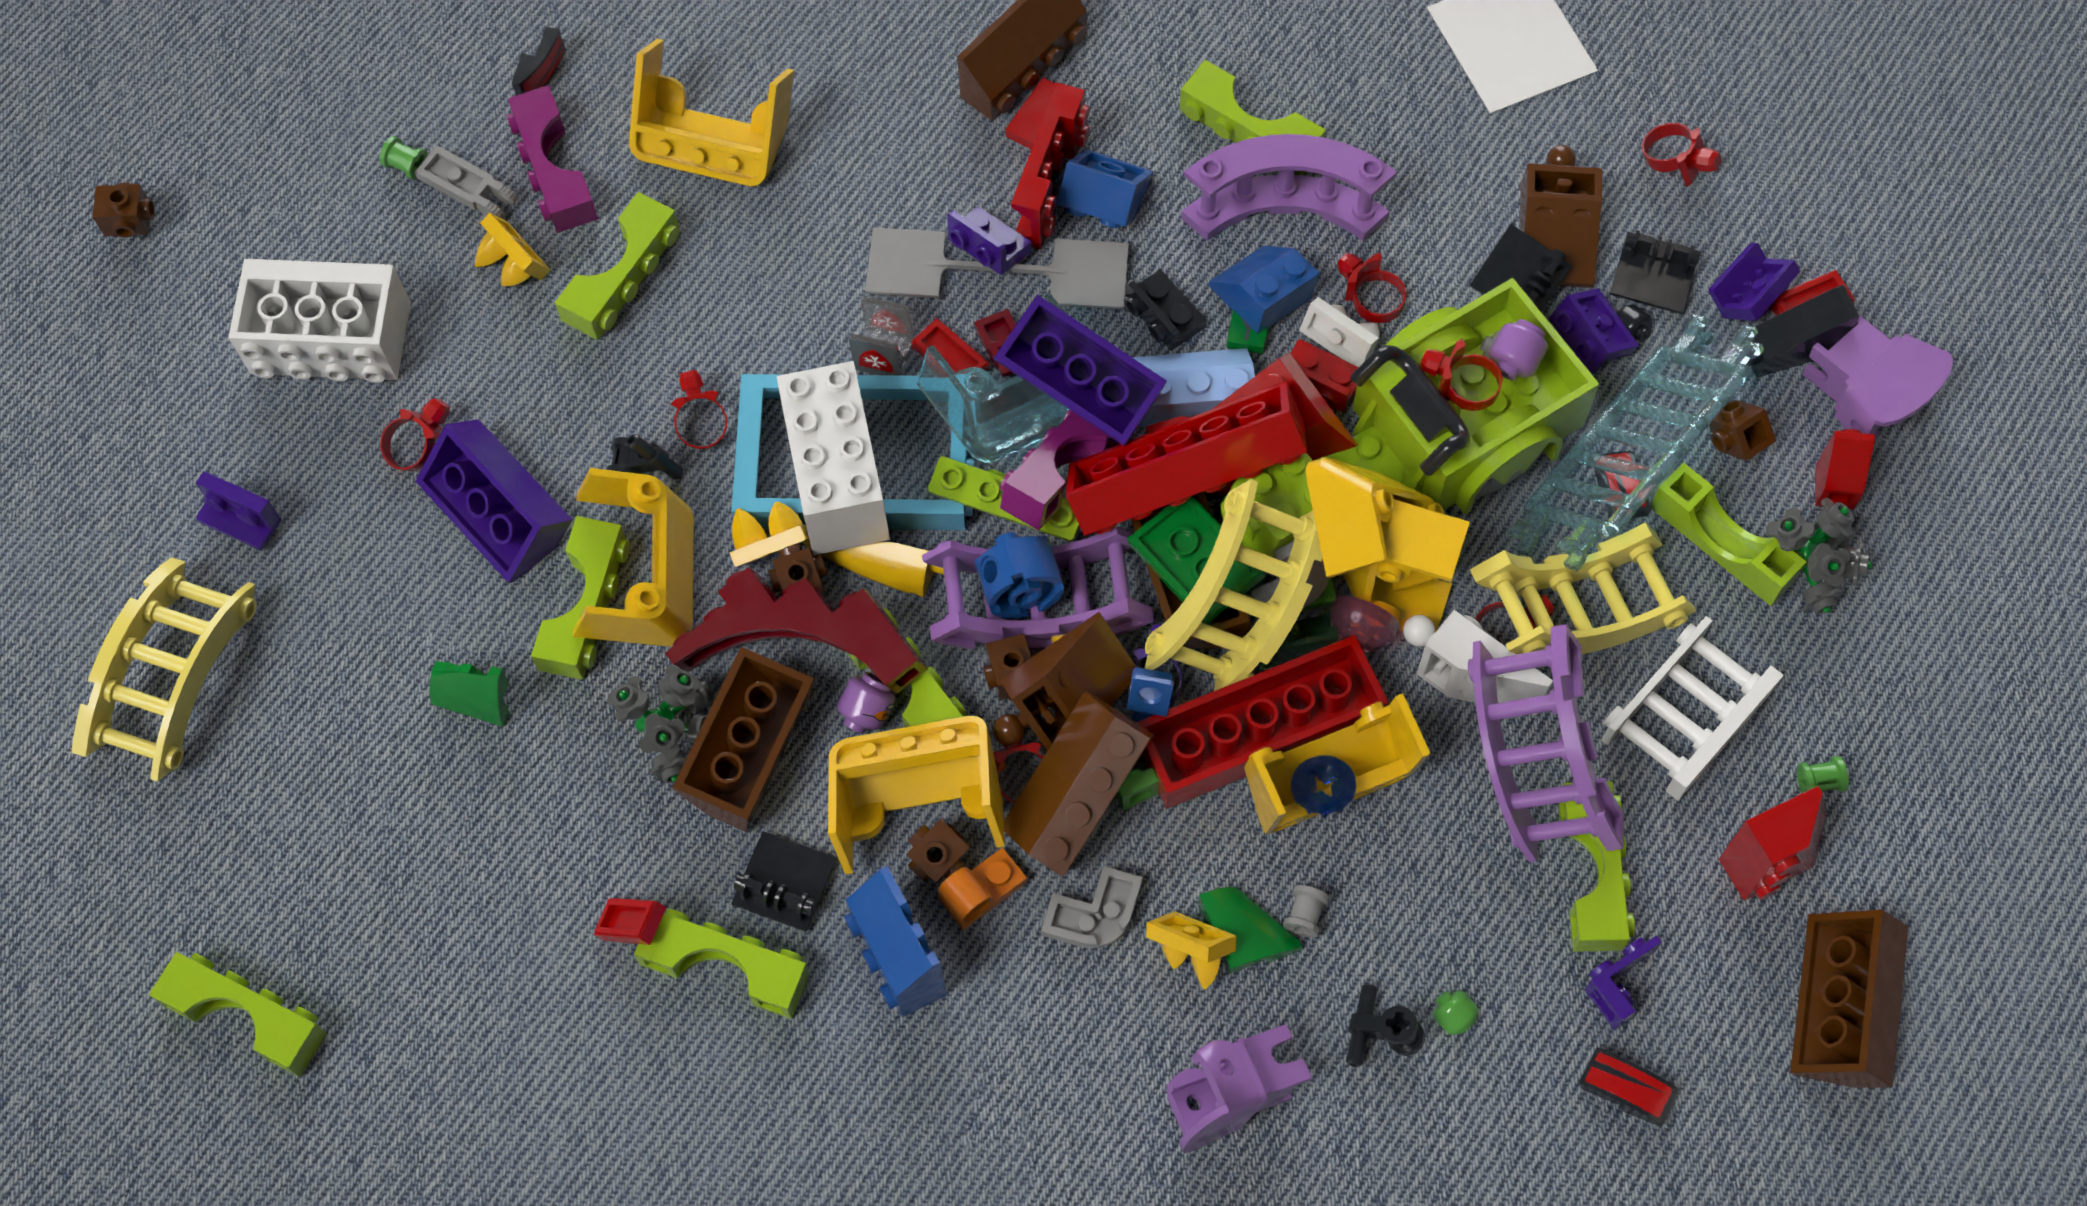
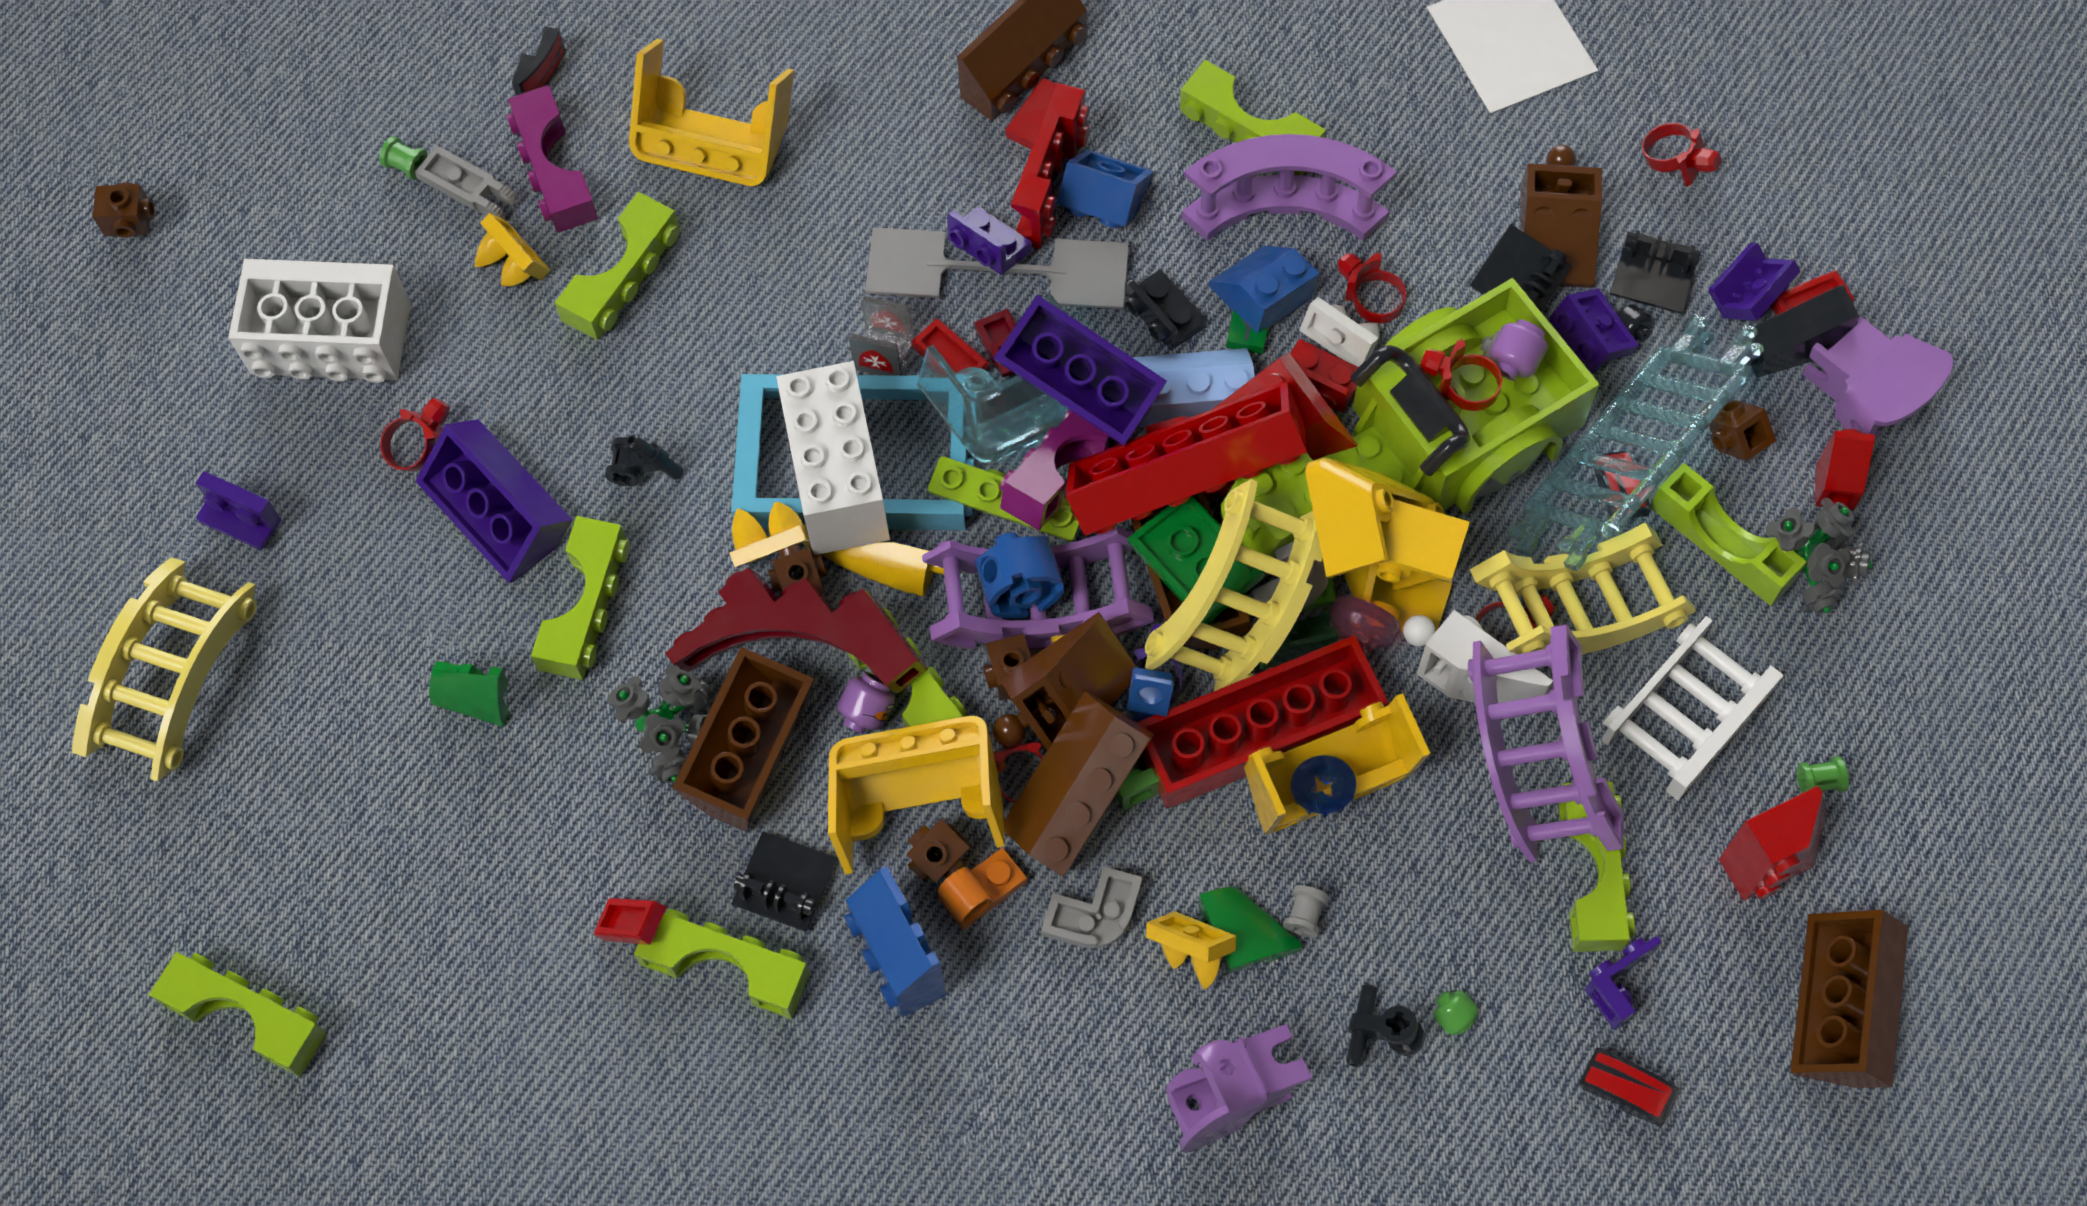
(654, 610): yellow windscreen -> none
(692, 384): red piece -> none

